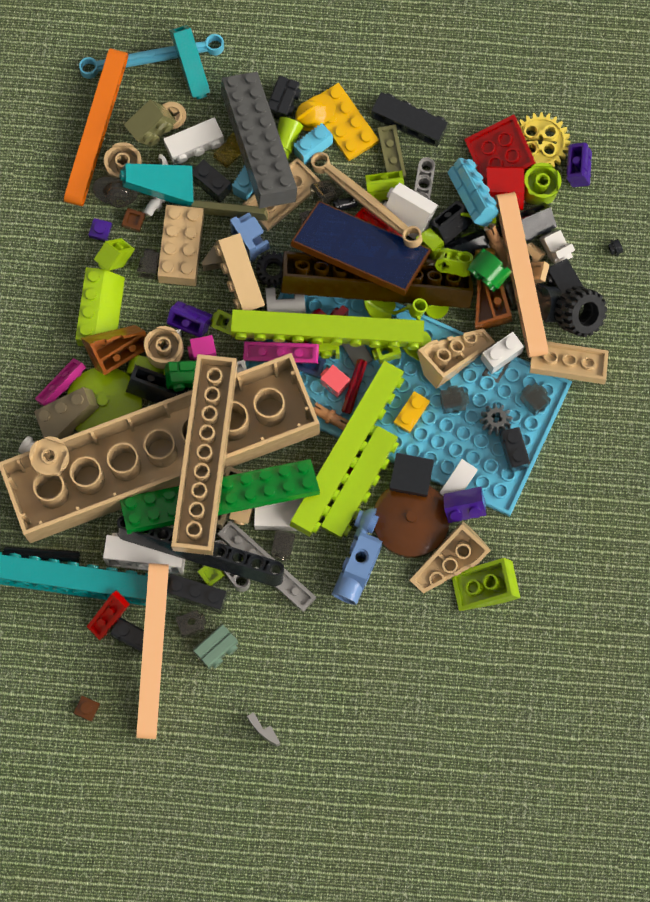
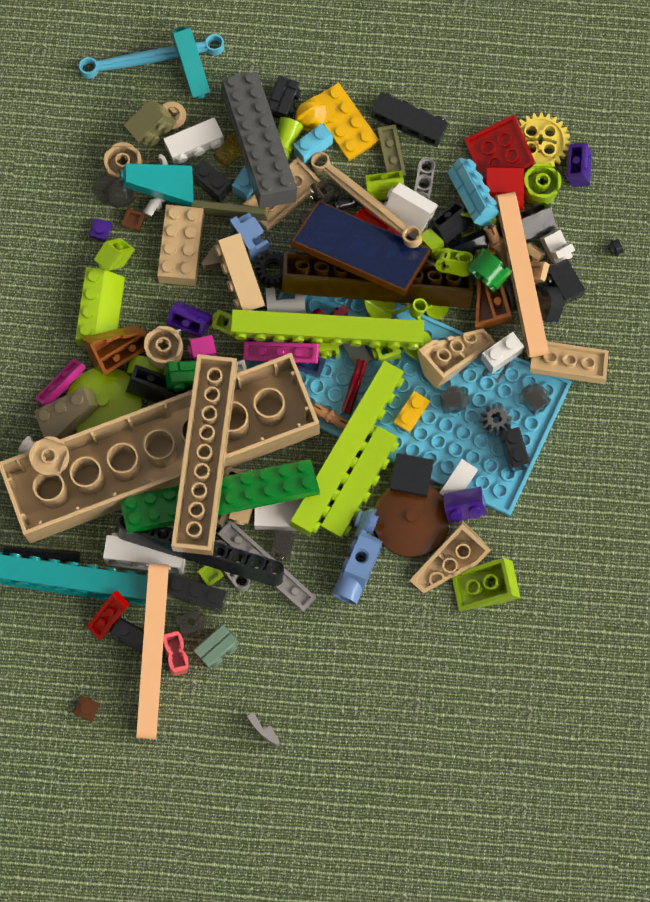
(96, 127): orange beam -> none
(149, 264): clear smoke brick -> none
(177, 658): none -> coral brick
(334, 380): coral brick -> none
(592, 314): black tyre -> none

